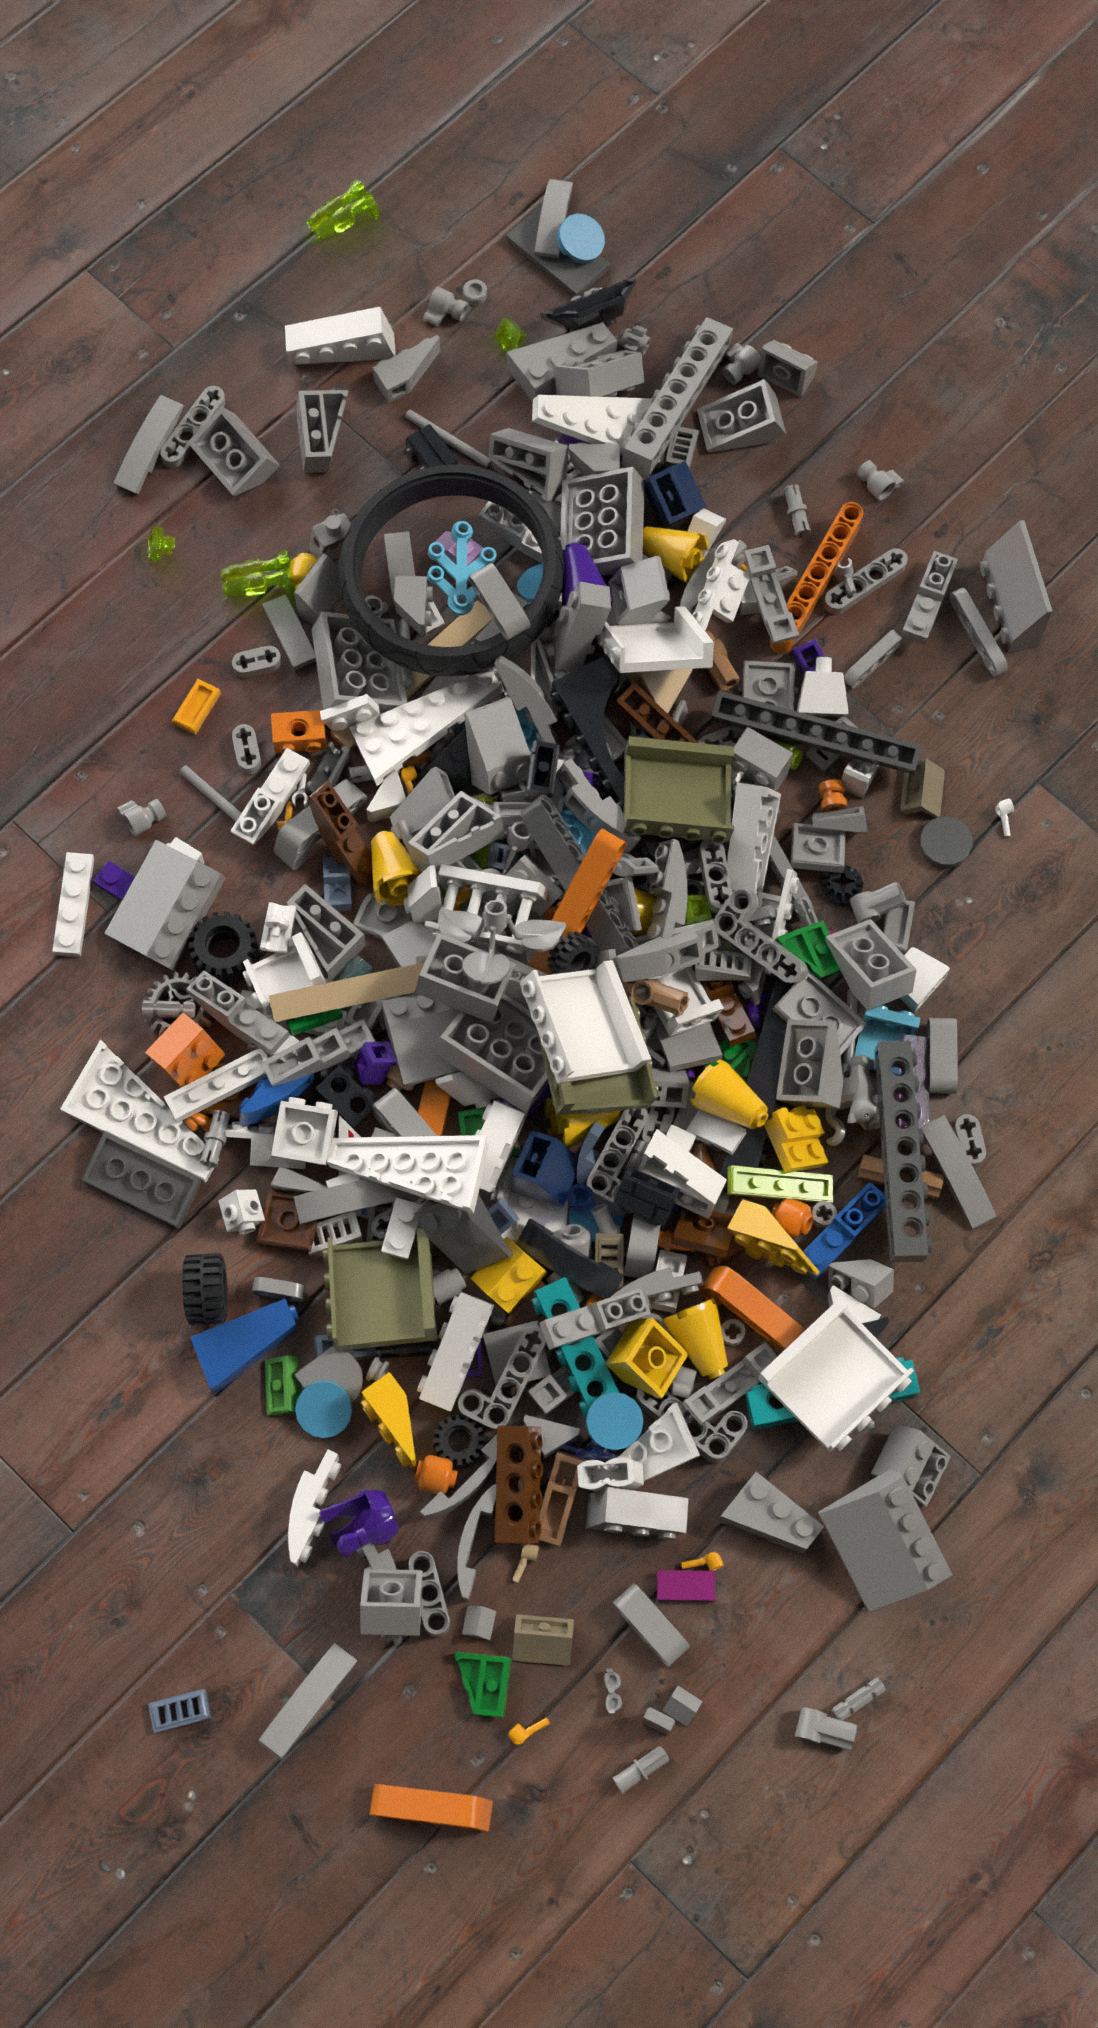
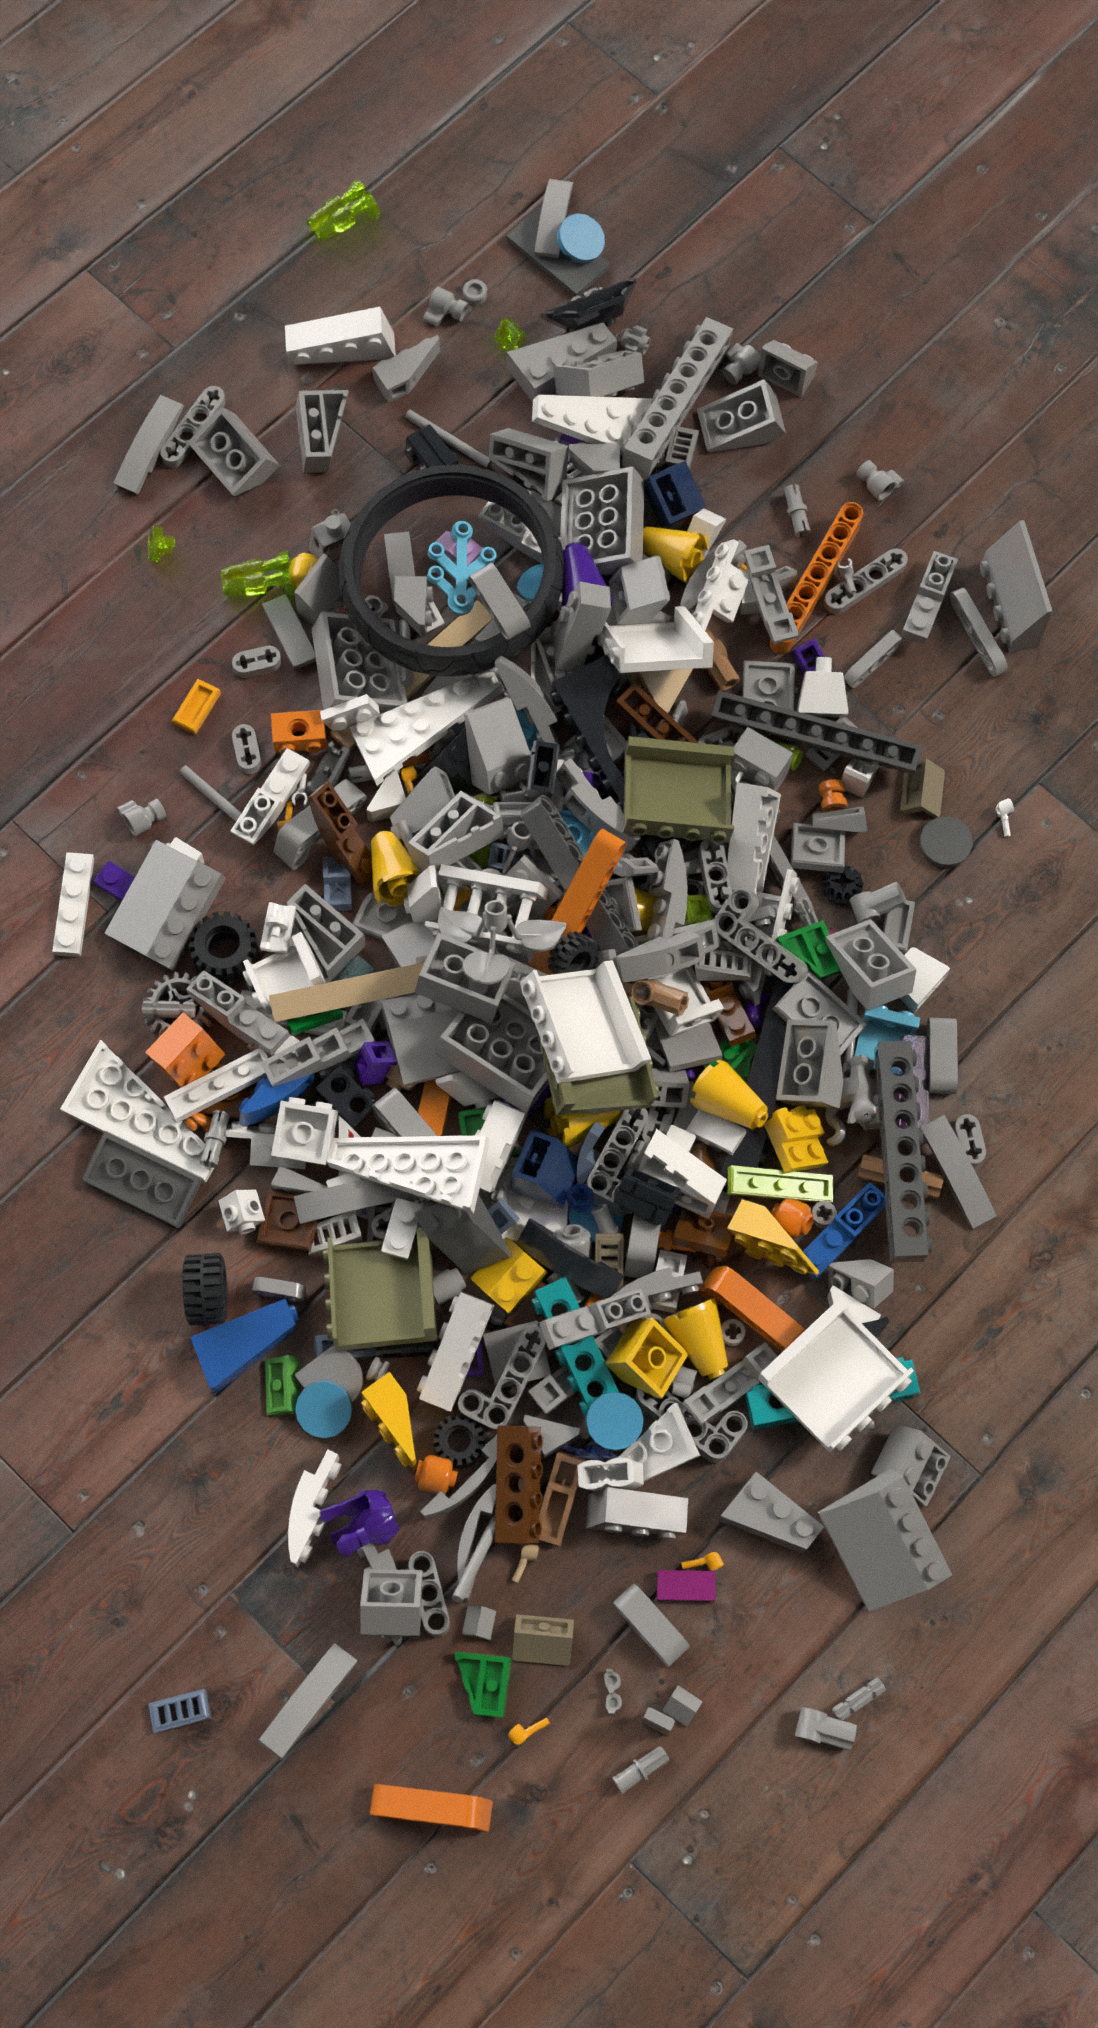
(475, 1561): none -> light grey bar

